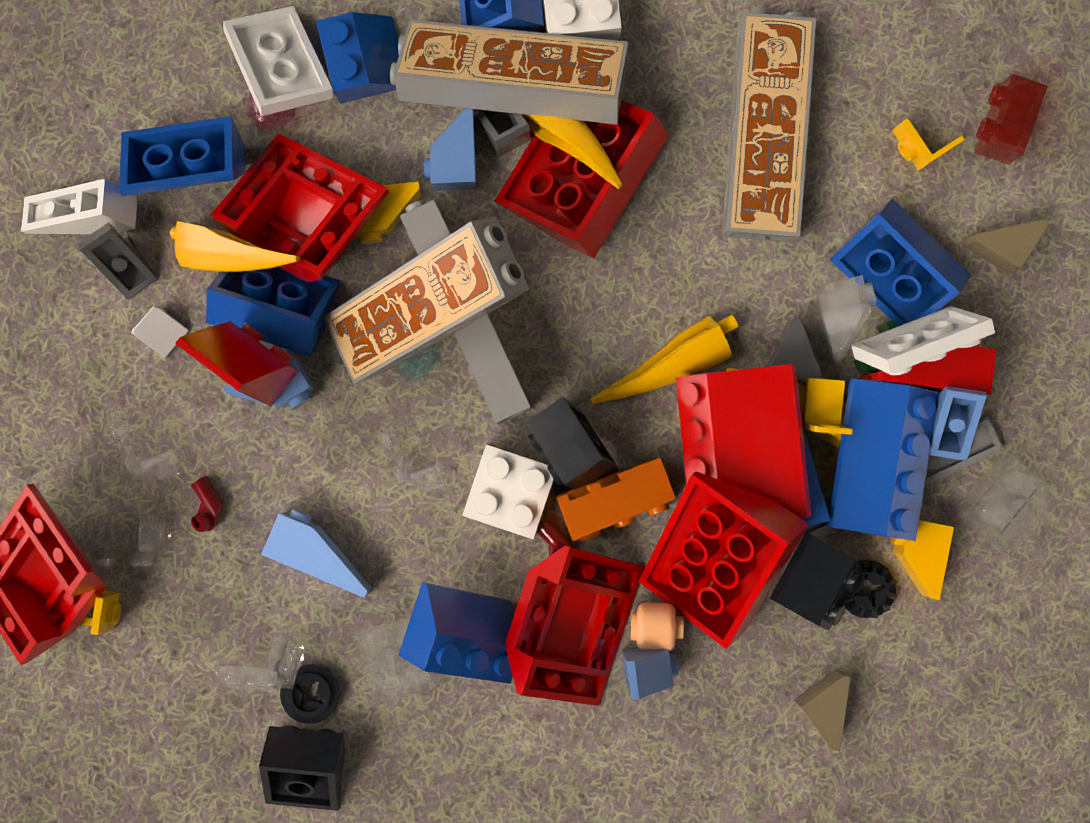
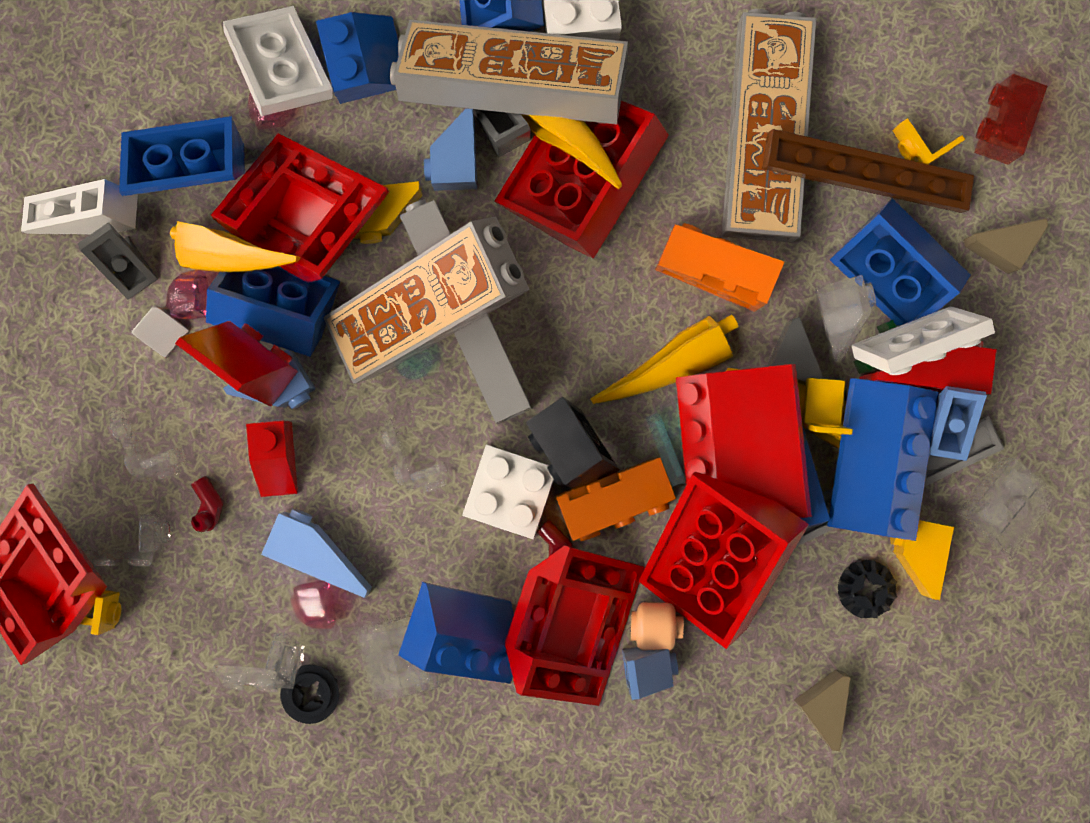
(188, 295): none -> clear pink piece
(272, 457): none -> red slope
(302, 767): black slope -> none
(314, 605): none -> clear pink piece
(665, 449): none -> clear light blue tile
(719, 267): none -> orange wedge
(818, 582): black slope -> none
(867, 171): none -> reddish brown plate

